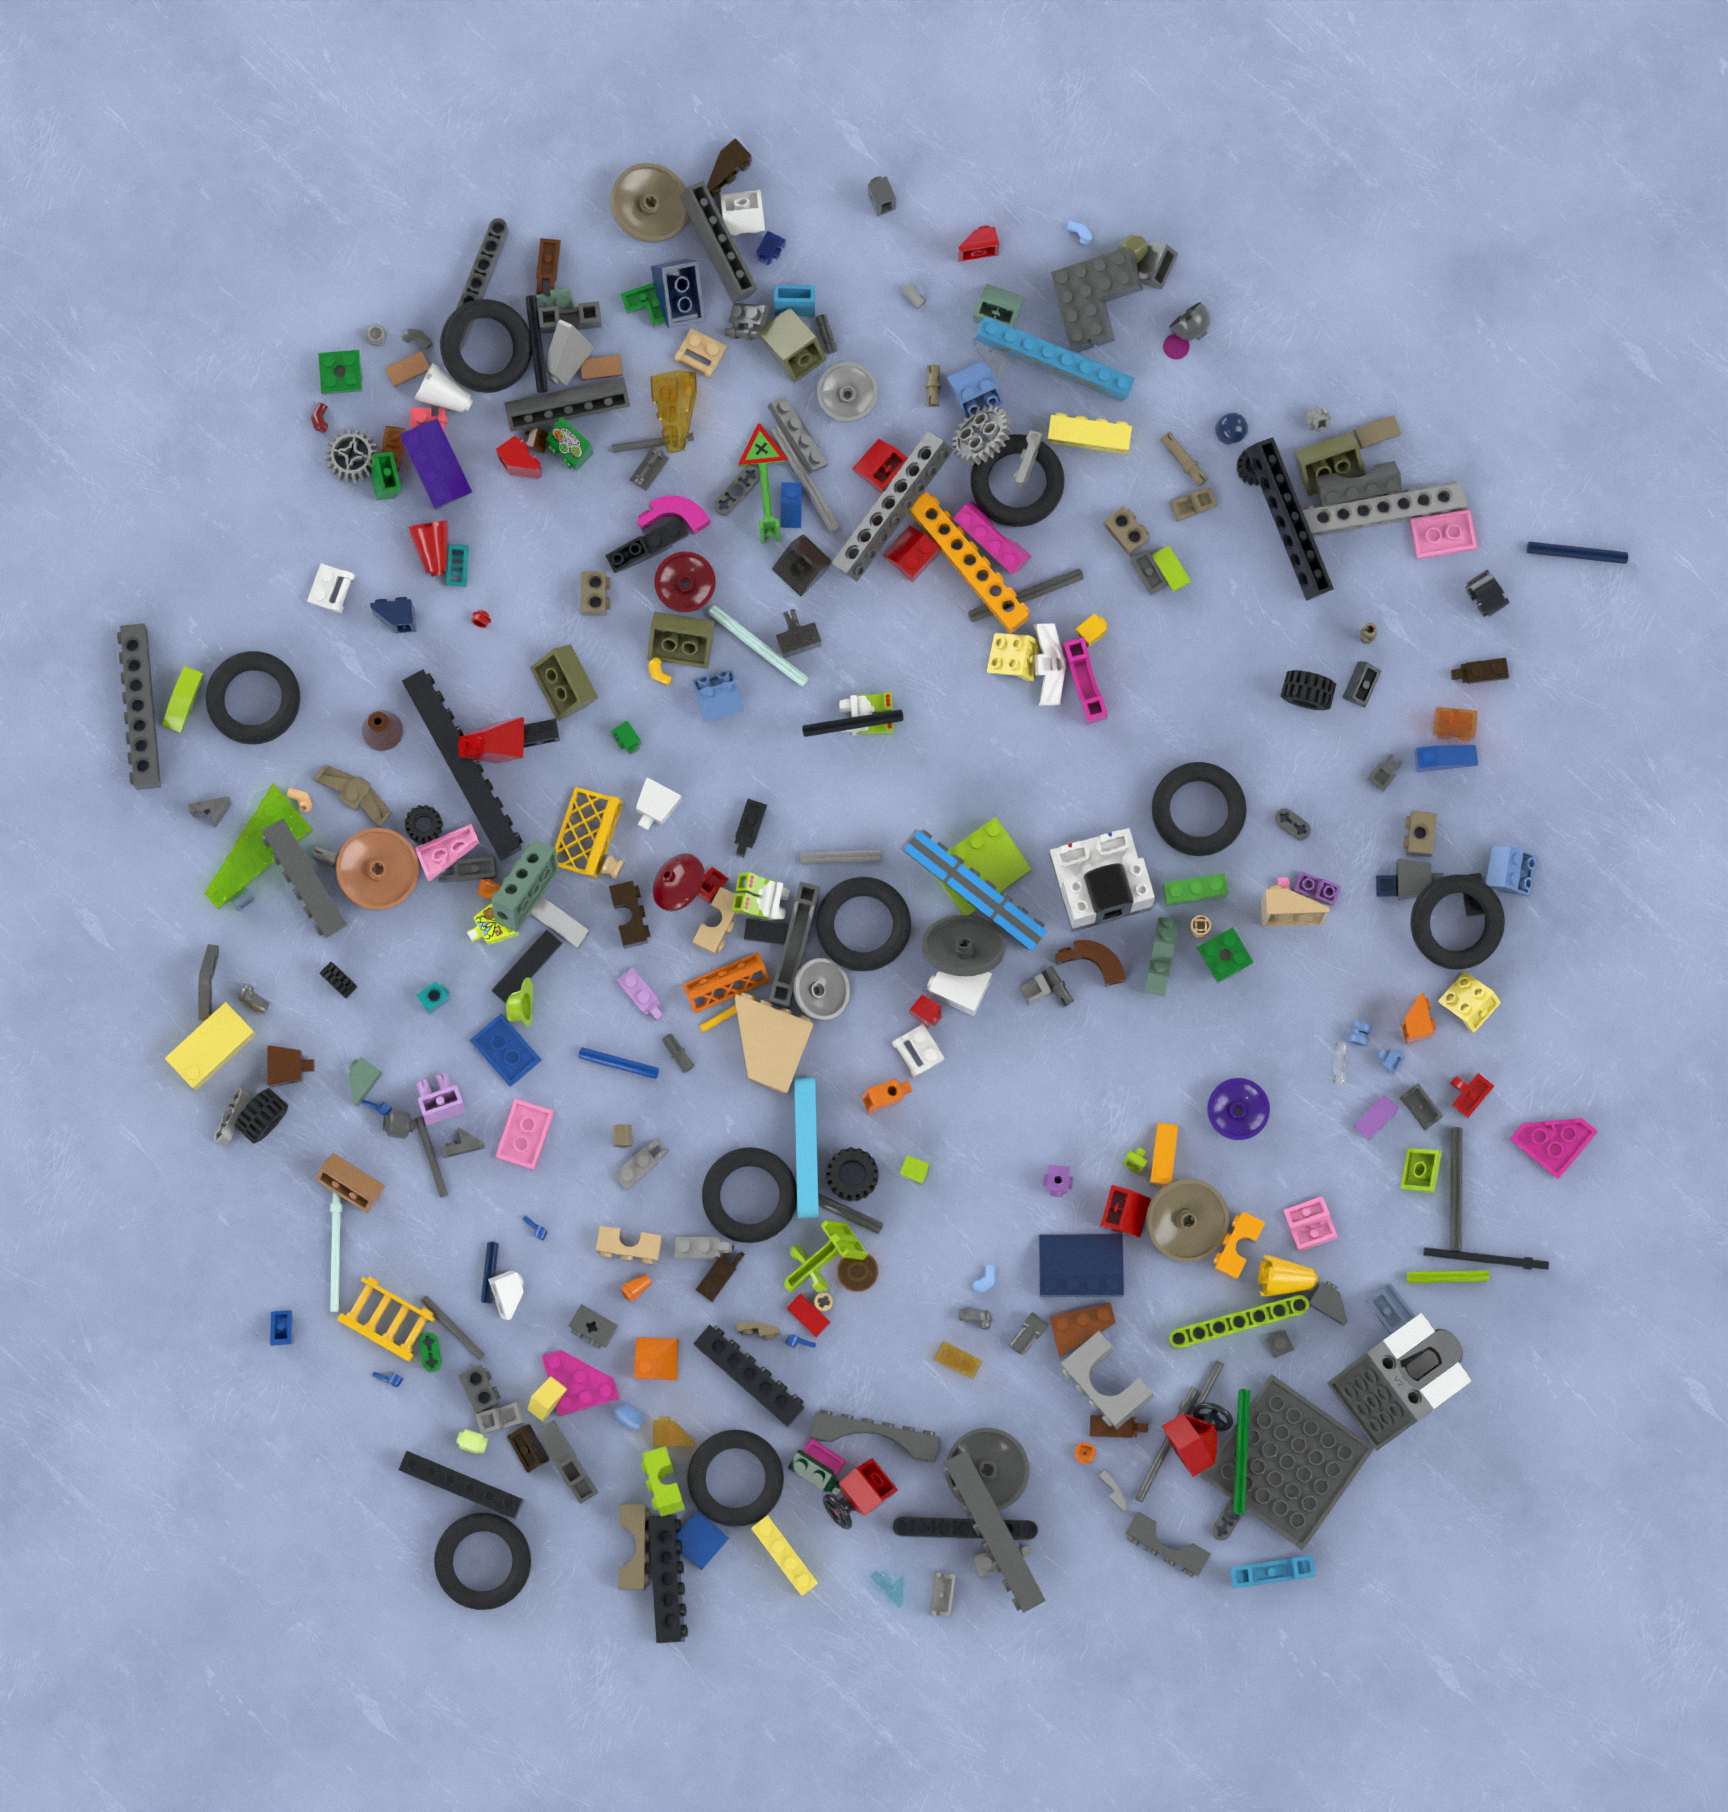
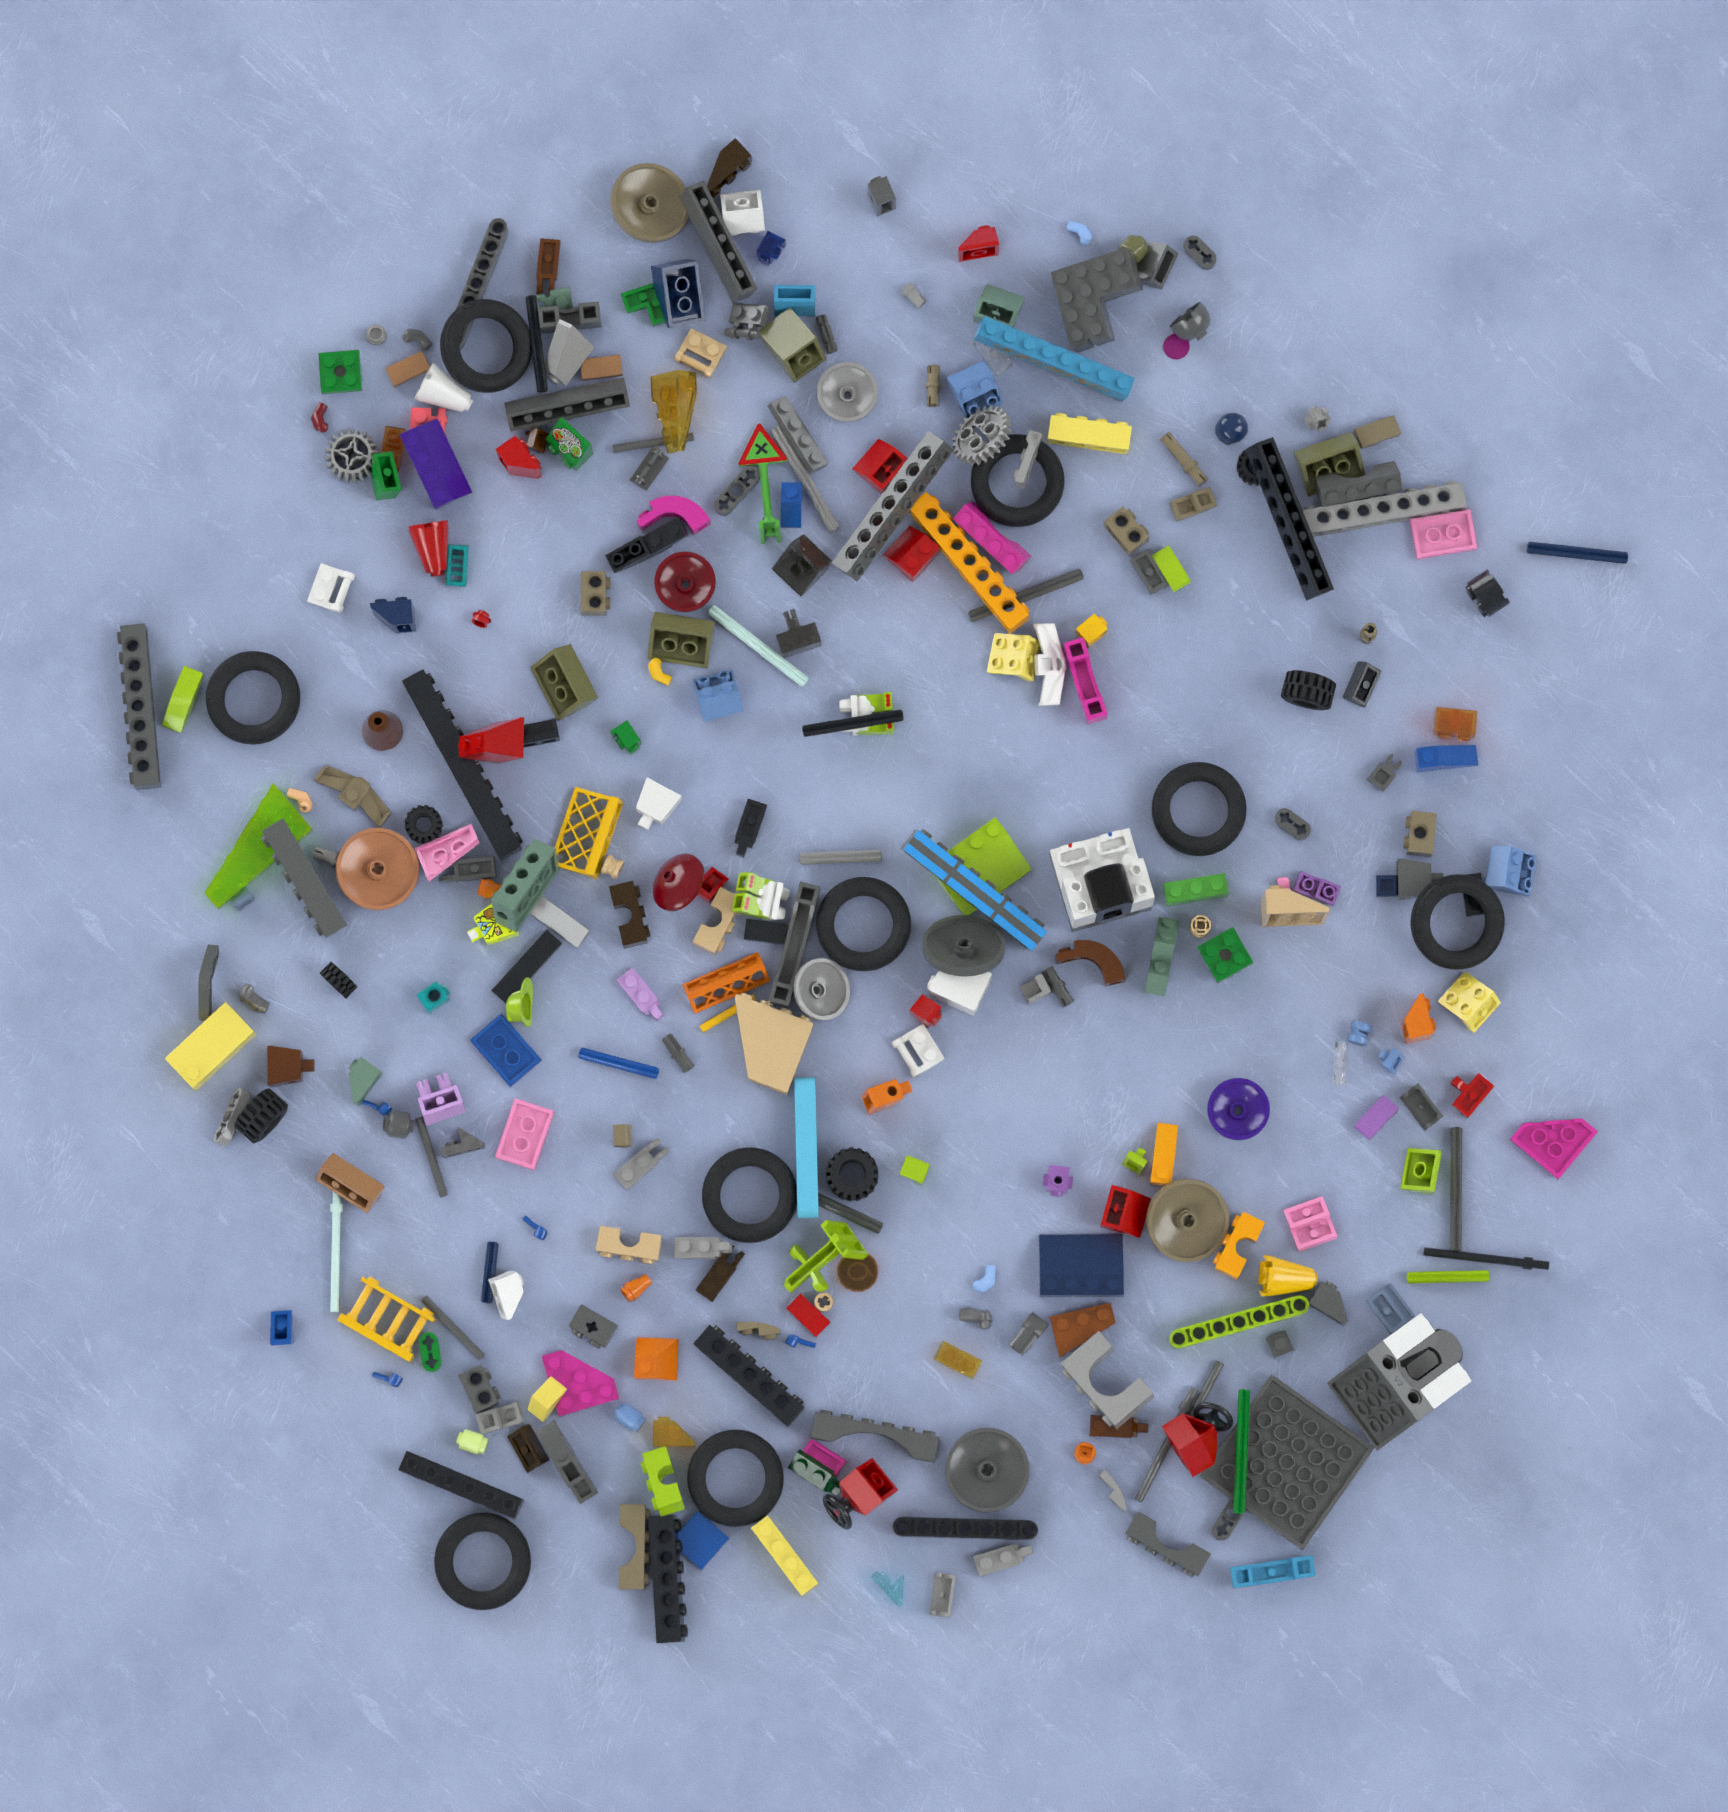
(217, 807): flat silver slope -> none
(994, 1531): dark grey brick -> none
(1203, 249): none -> dark grey beam
(1482, 671): dark brown hinge -> none

